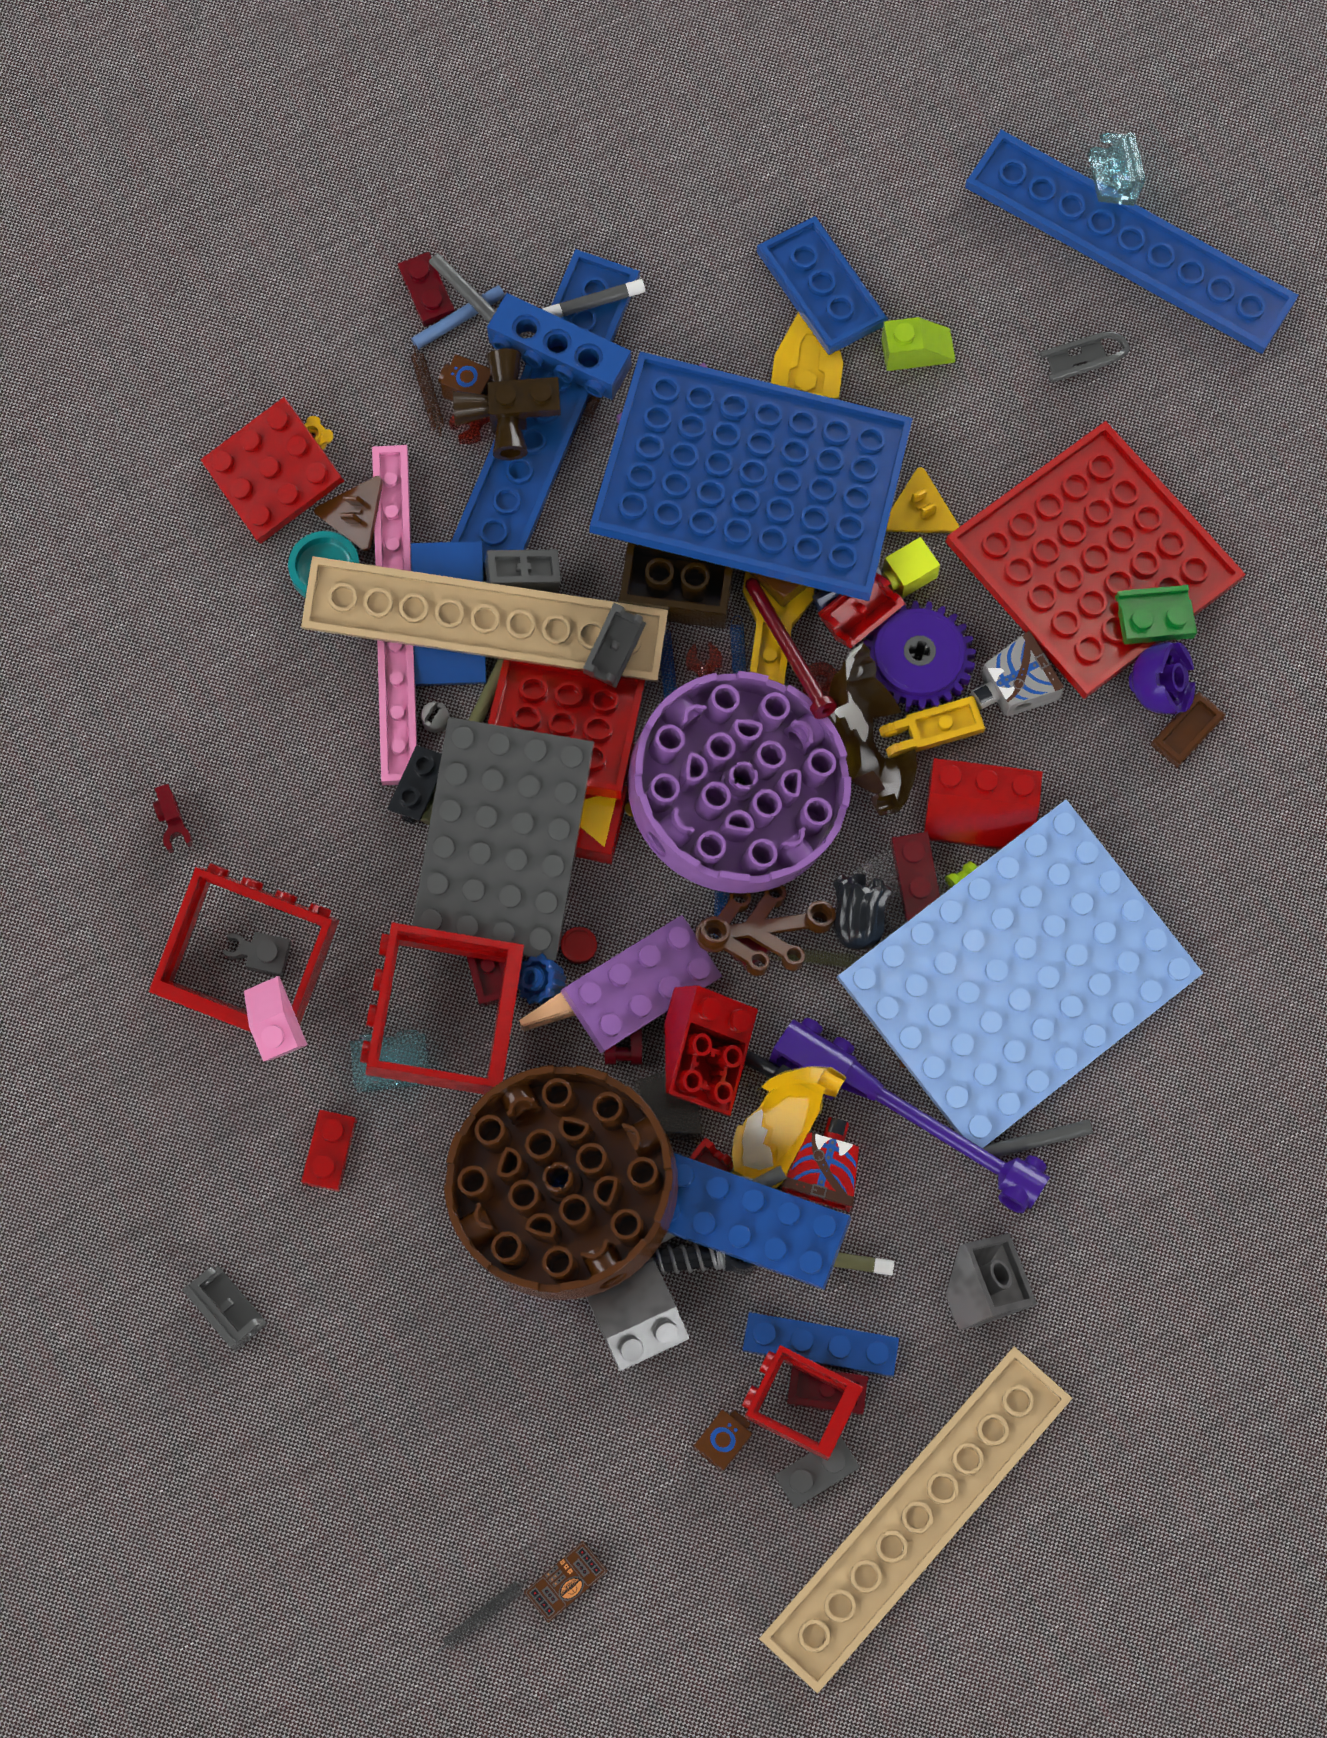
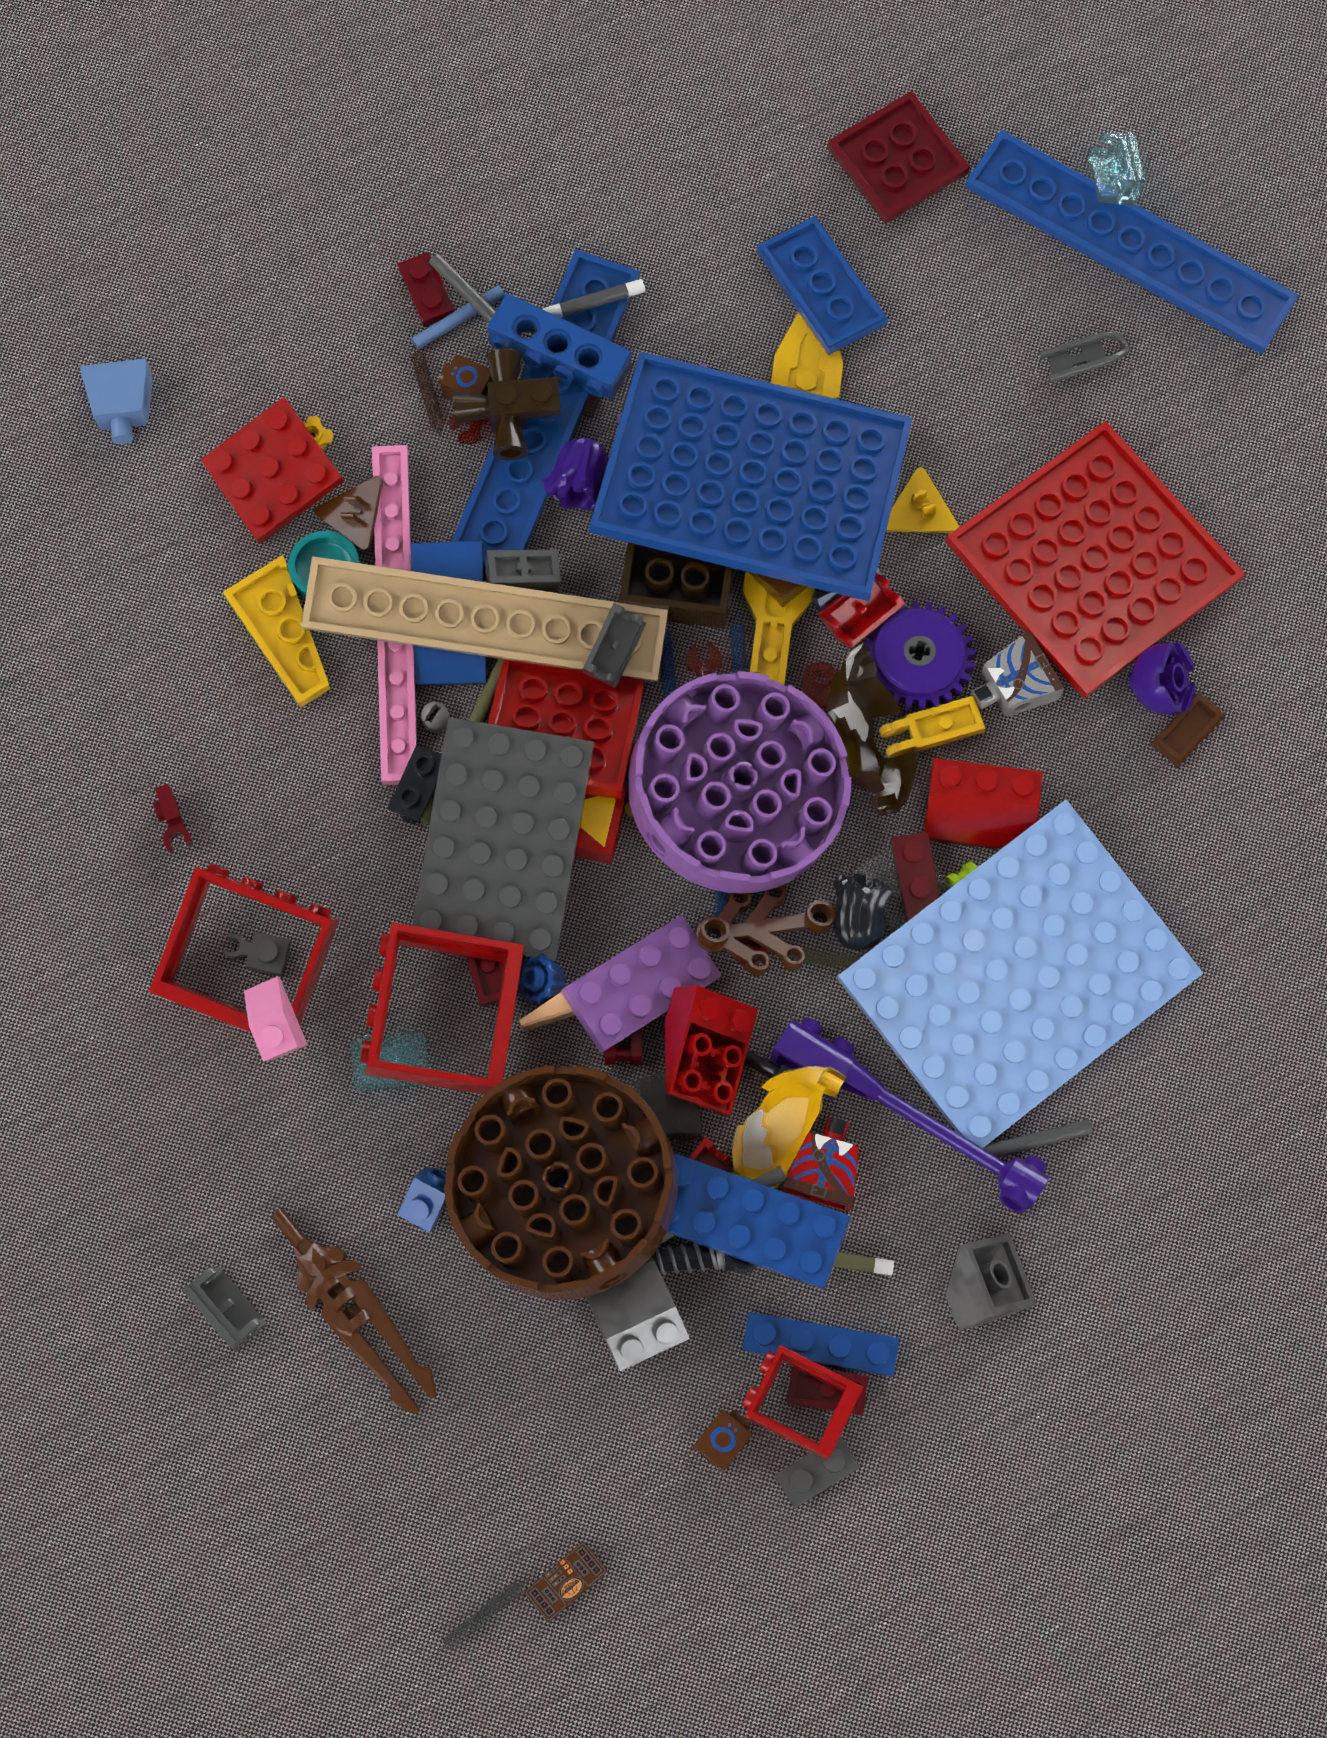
(119, 396): none -> medium blue torso
(273, 617): none -> yellow wing
(326, 1278): none -> reddish brown sword
(329, 1150): red plate -> none
(425, 1198): none -> bracket
(577, 474): none -> dark purple piece
(578, 945): red piece -> none
(822, 705): dark red bar -> none
(898, 157): none -> dark red plate
(910, 568): neon yellow brick -> none
(915, 1519): tan plate -> none
(916, 344): lime slope -> none
(1156, 614): green plate -> none

